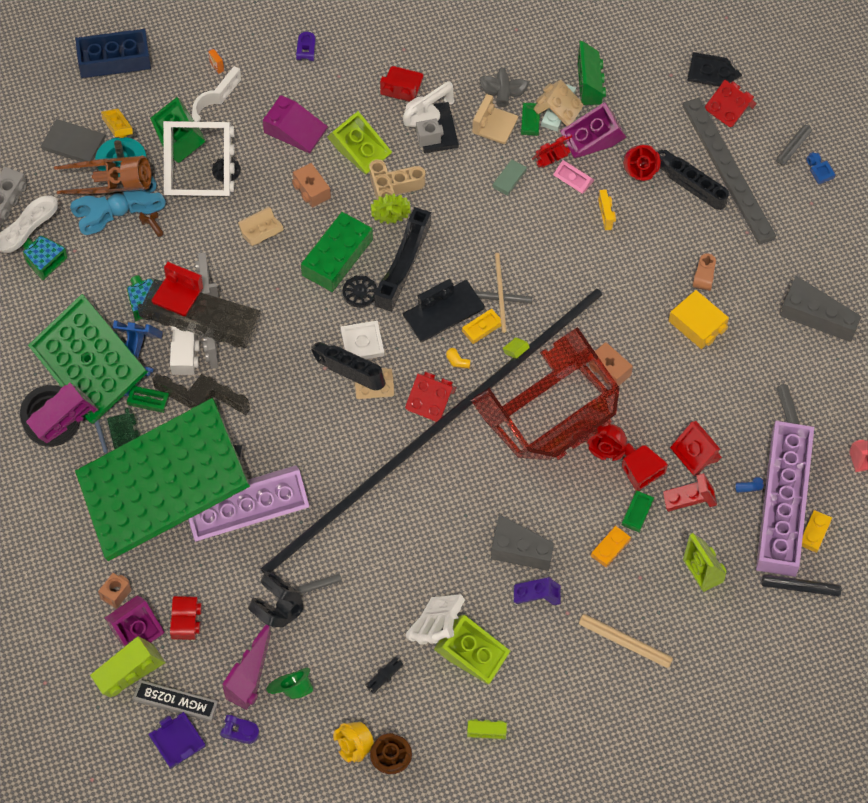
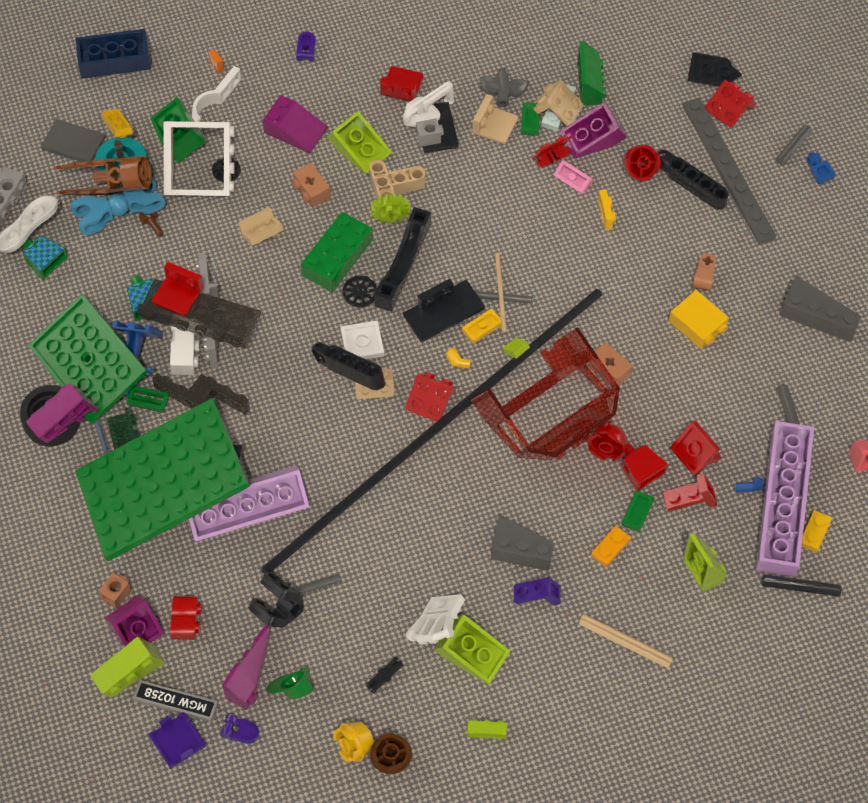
(509, 177): sand green tile -> none

